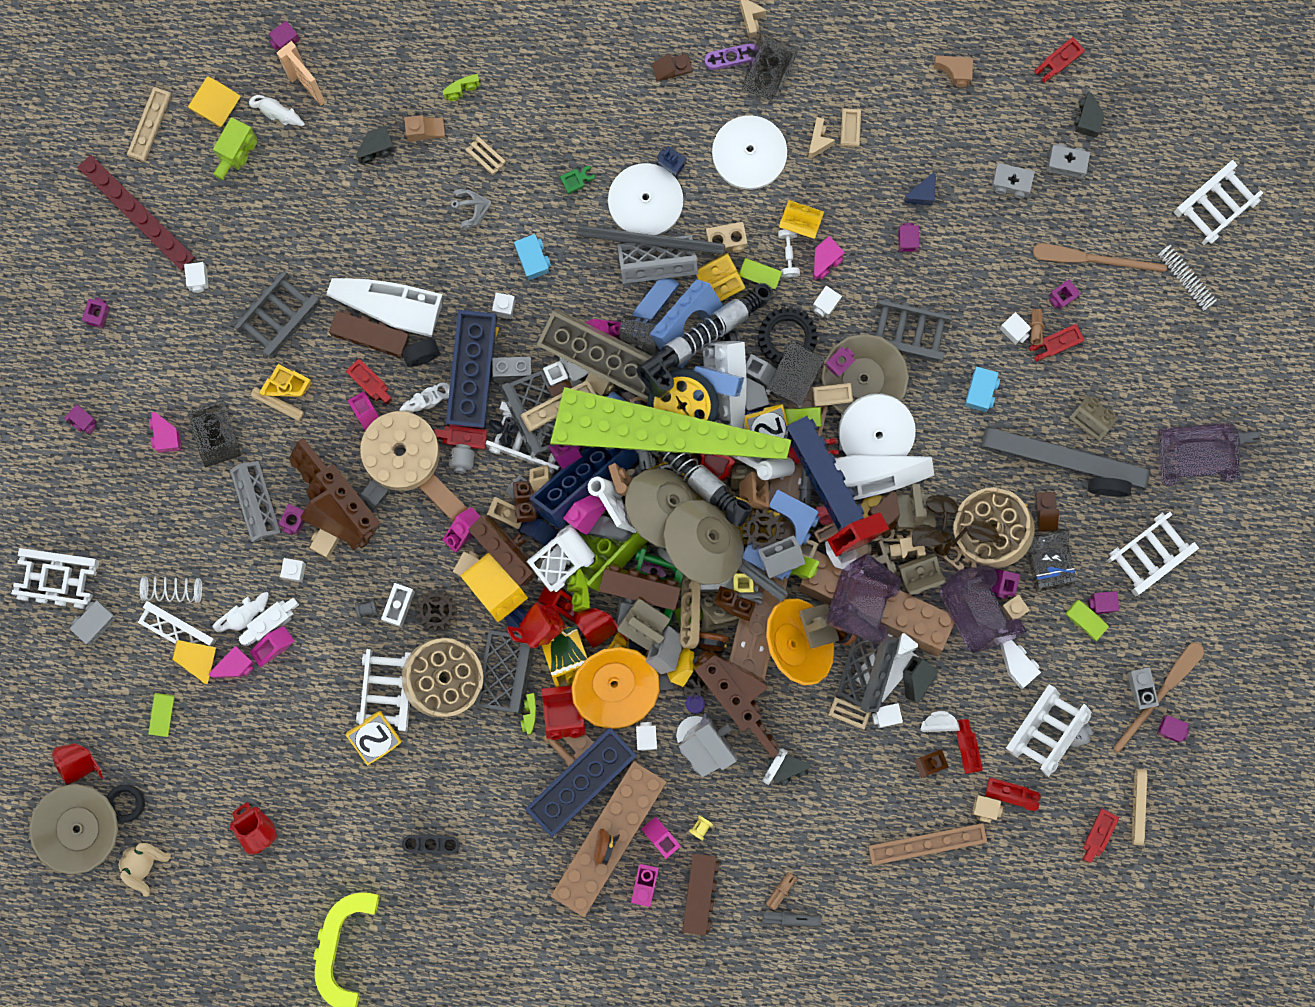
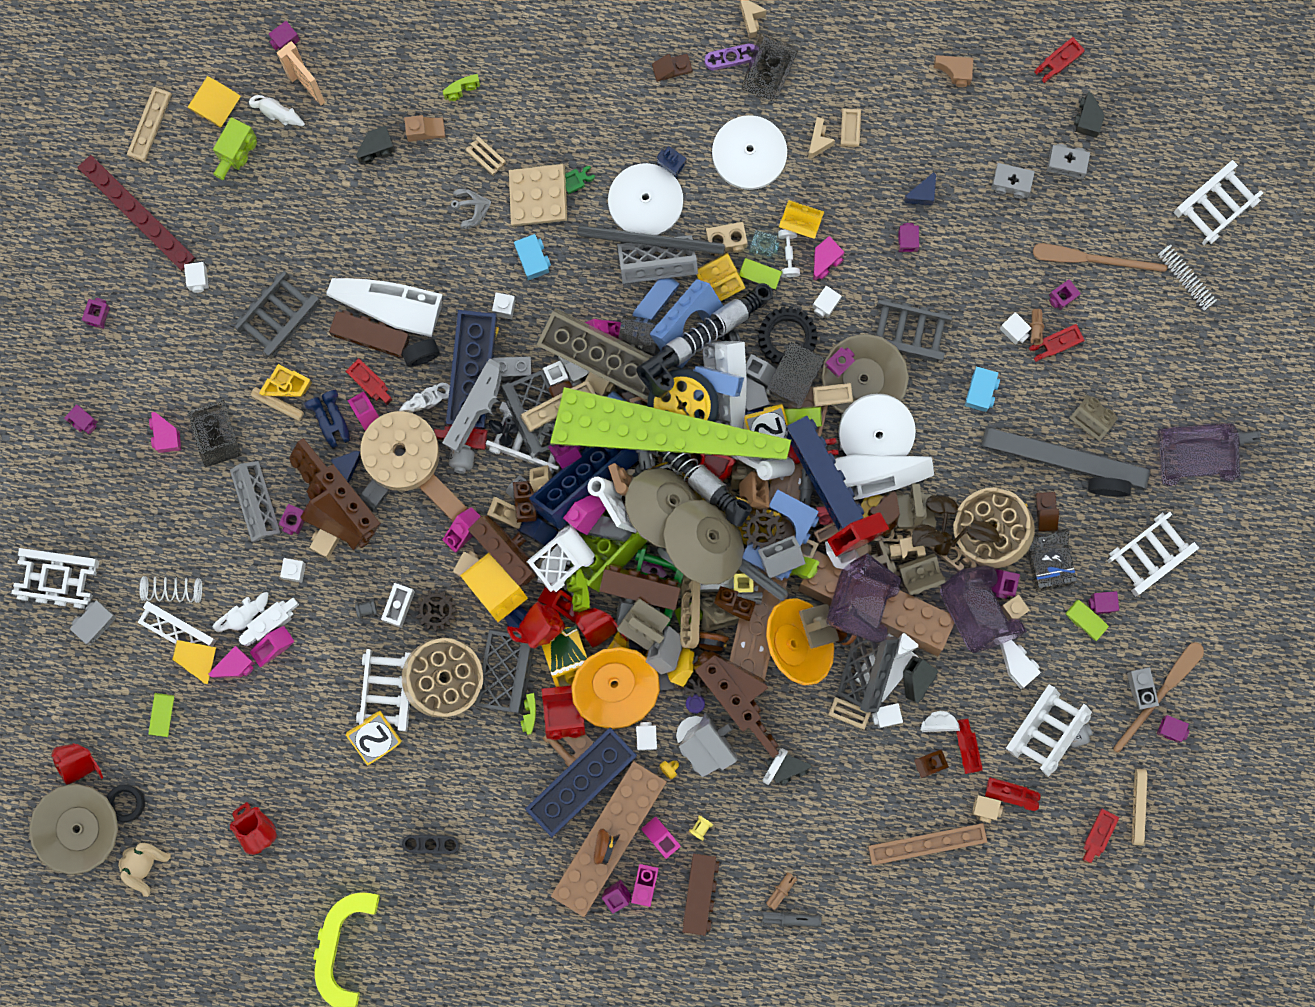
(326, 427): none -> dark blue piece
(347, 464): none -> dark blue slope
(477, 403): none -> light grey piece
(538, 195): none -> tan plate
(616, 896): none -> magenta brick
(669, 768): none -> yellow tile
(760, 237): none -> clear light blue brick

